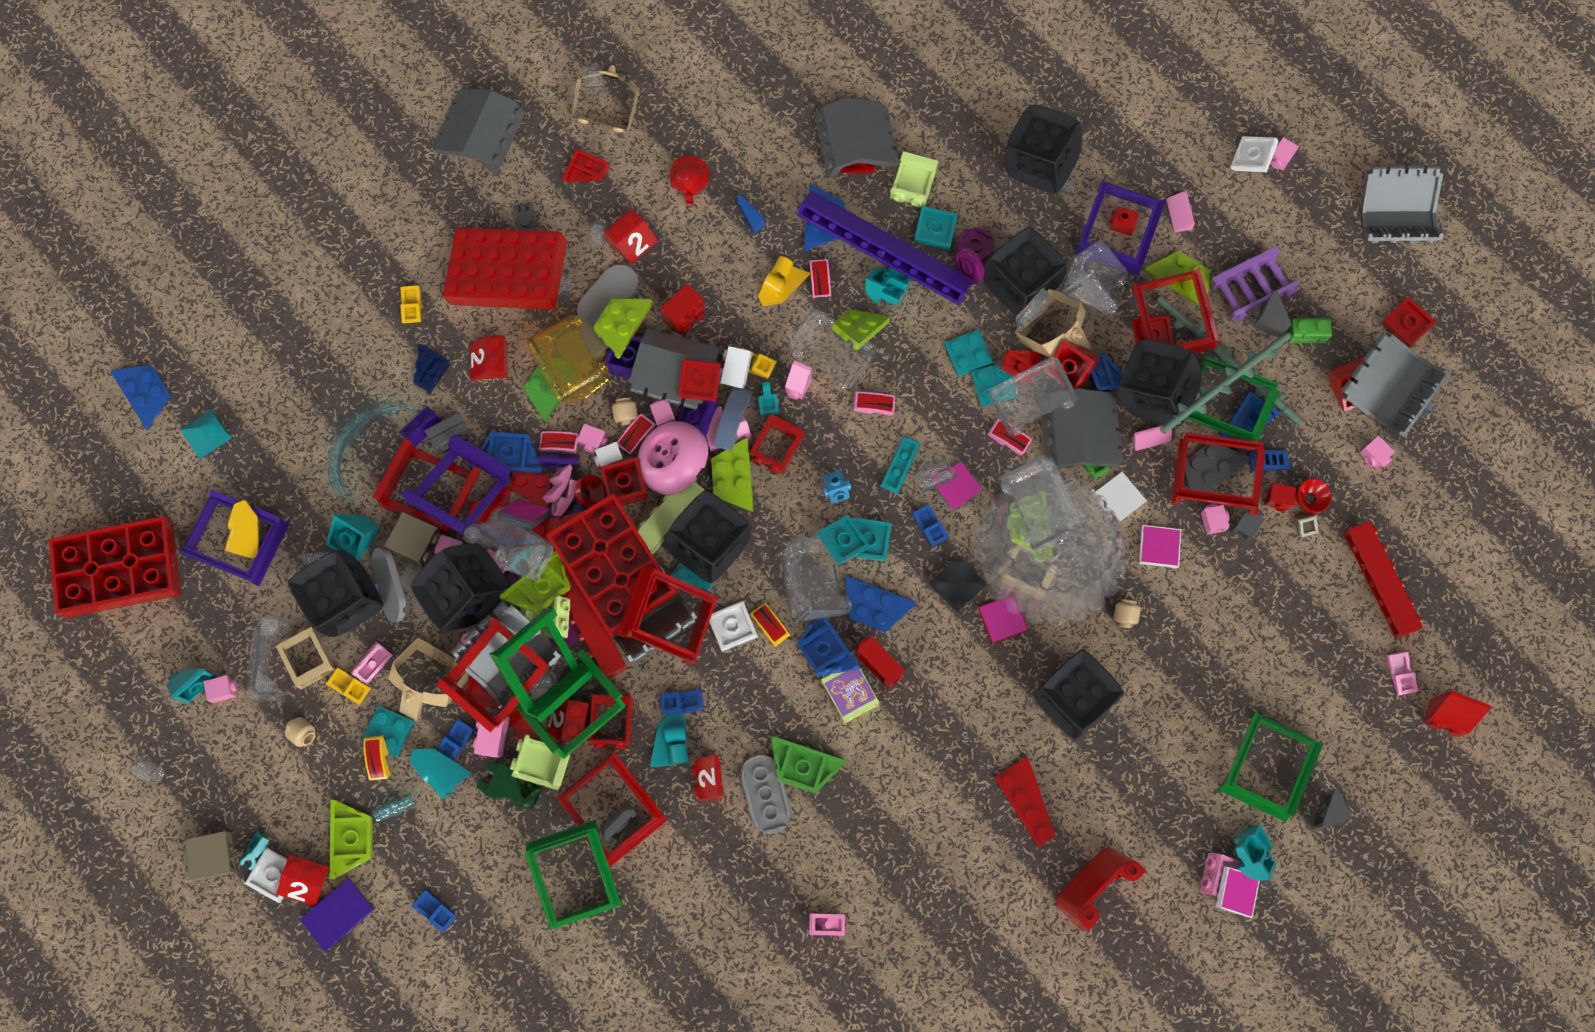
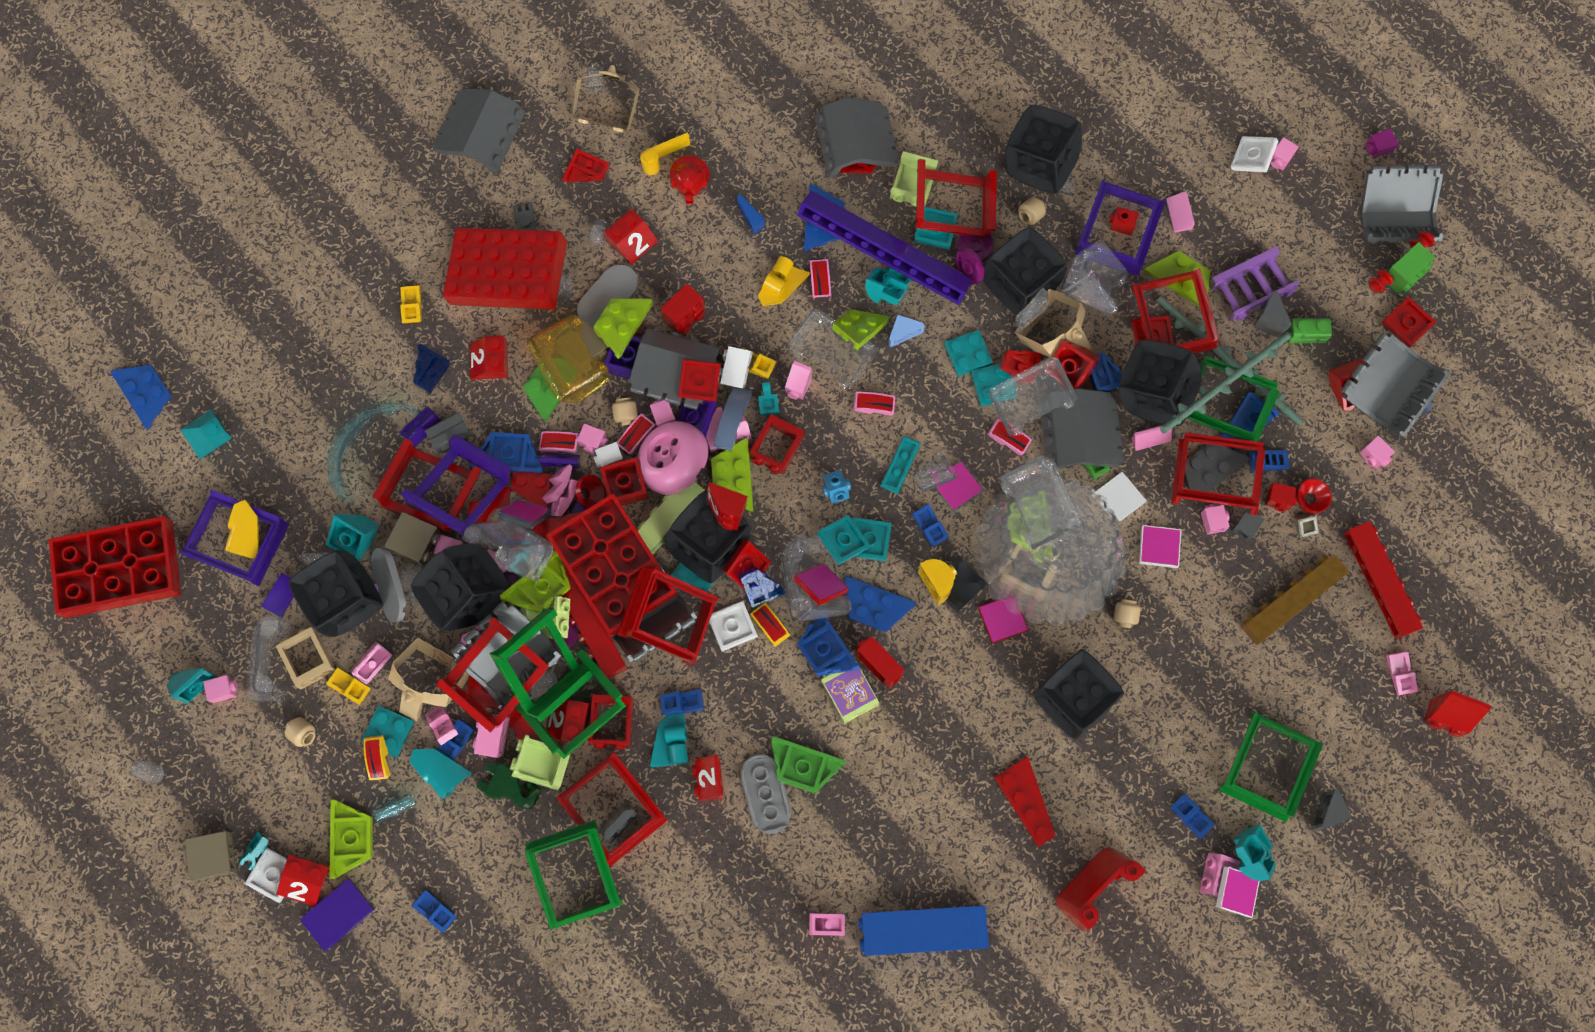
(279, 596): none -> dark purple slope
(441, 724): none -> bright pink slope
(651, 156): none -> yellow door
(726, 505): none -> red slope
(745, 558): none -> red plate
(760, 587): none -> clear blue wing
(821, 584): none -> dark pink tile
(904, 329): none -> light blue slope
(923, 930): none -> blue brick
(937, 578): none -> yellow brick
(989, 187): none -> red piece
(1031, 211): none -> tan head
(1192, 816): none -> blue slope
(1294, 600): none -> pearl gold brick
(1381, 143): none -> magenta brick
(1408, 268): none -> bright green brick

